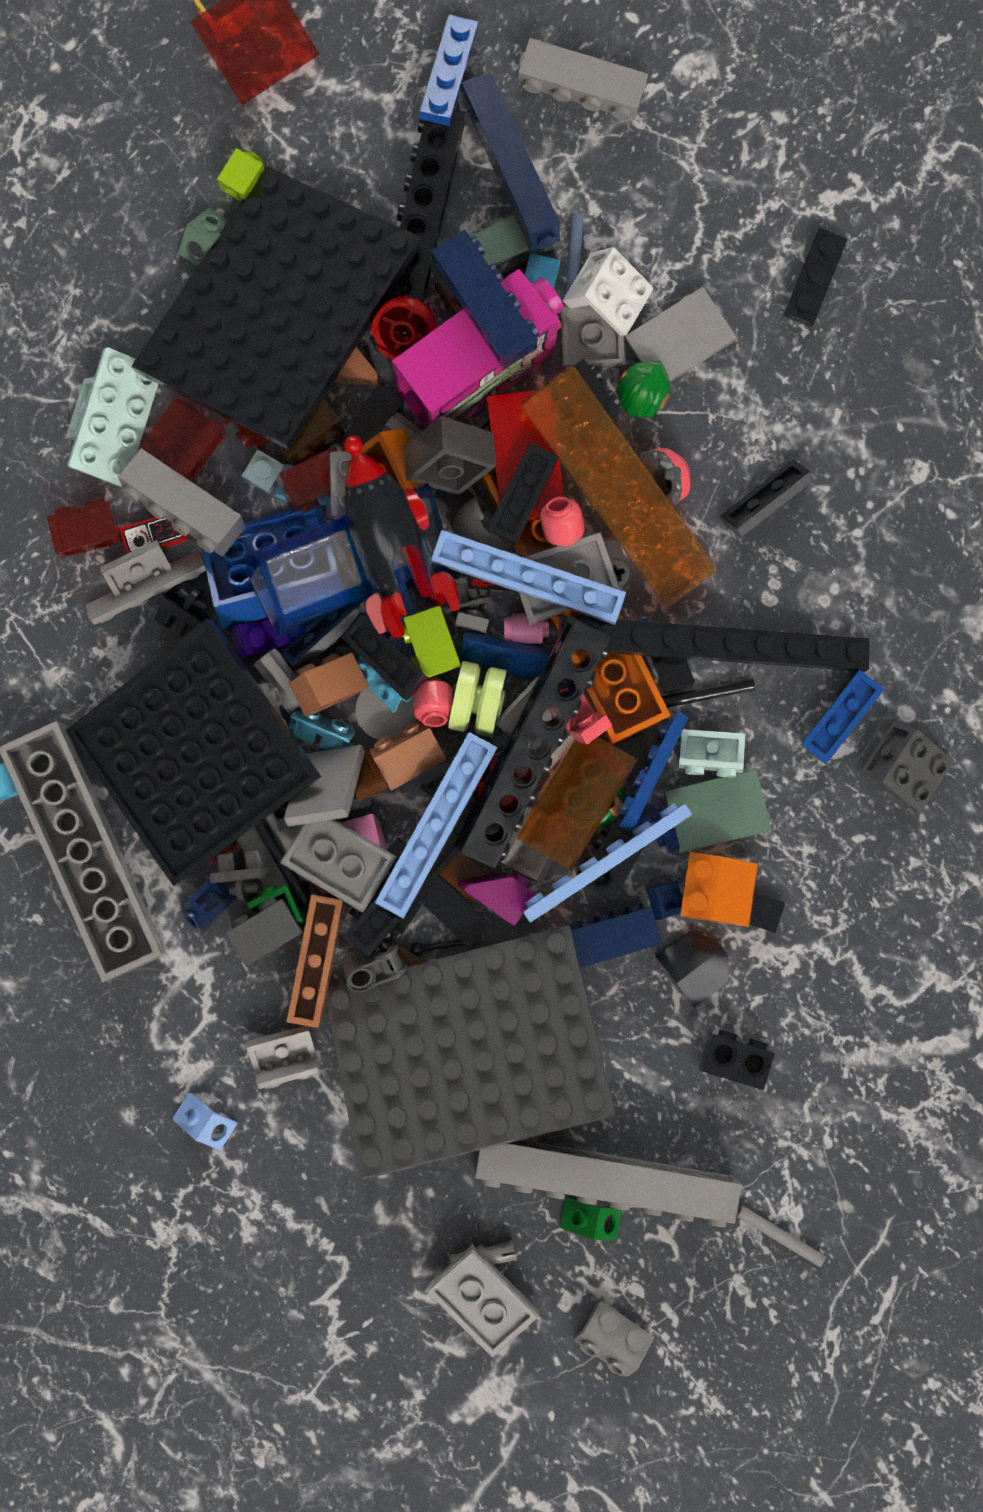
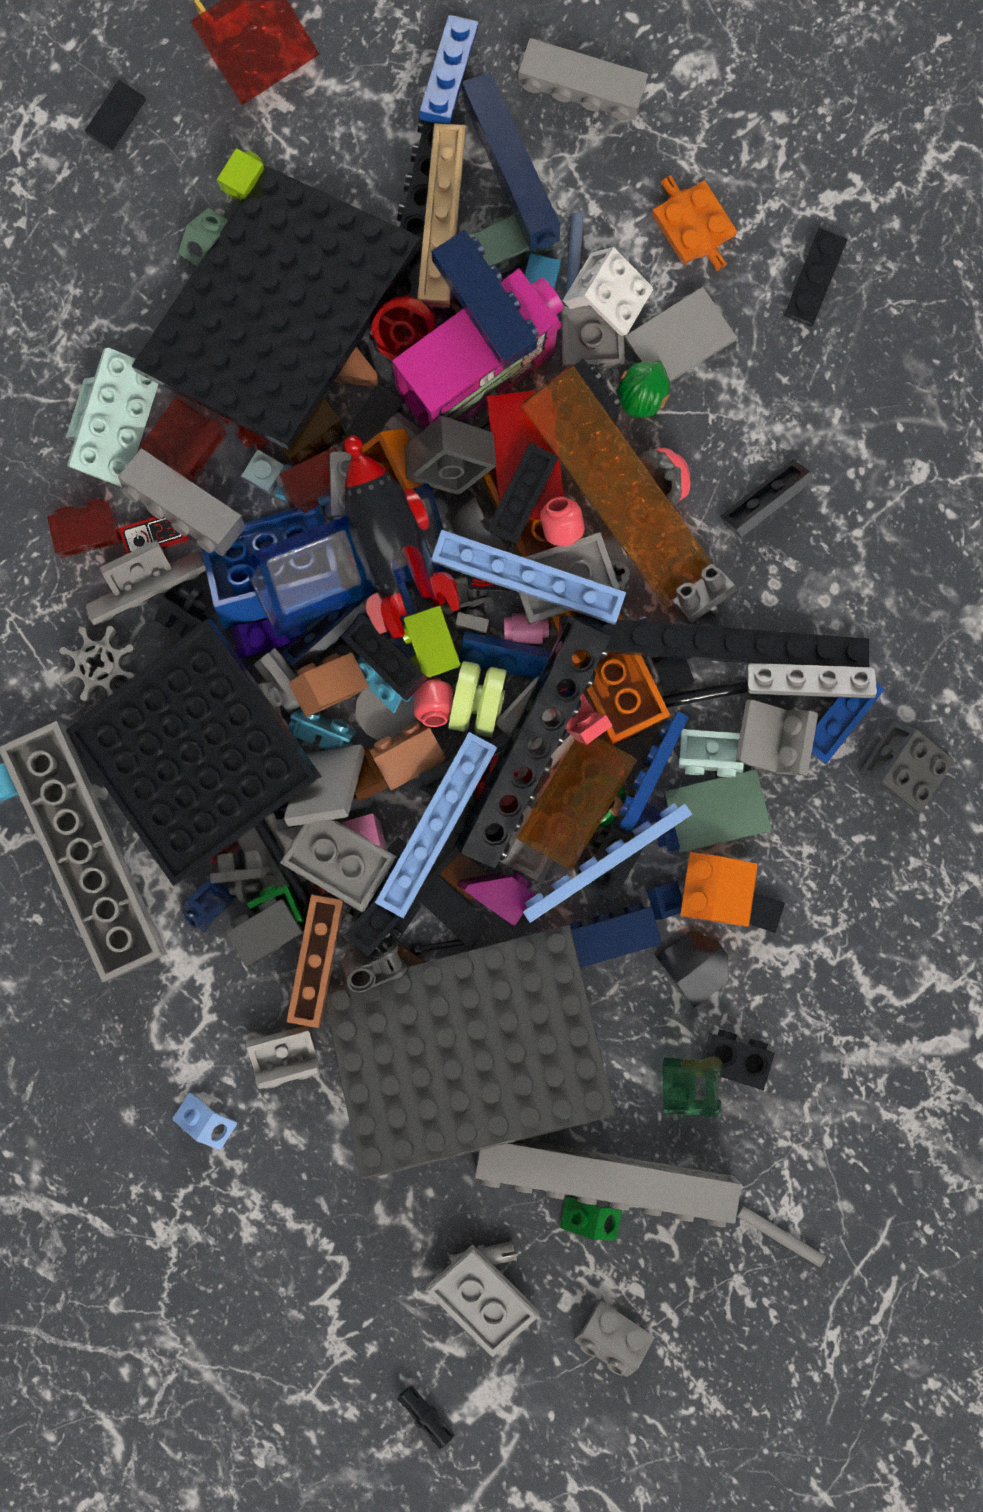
(101, 650): none -> light grey gear
(115, 115): none -> black tile
(425, 1417): none -> black pin
(441, 208): none -> tan tile
(680, 1086): none -> clear green plate
(694, 222): none -> orange plate
(705, 594): none -> flat silver hips
(776, 738): none -> light grey bracket
(811, 680): none -> light grey bracket

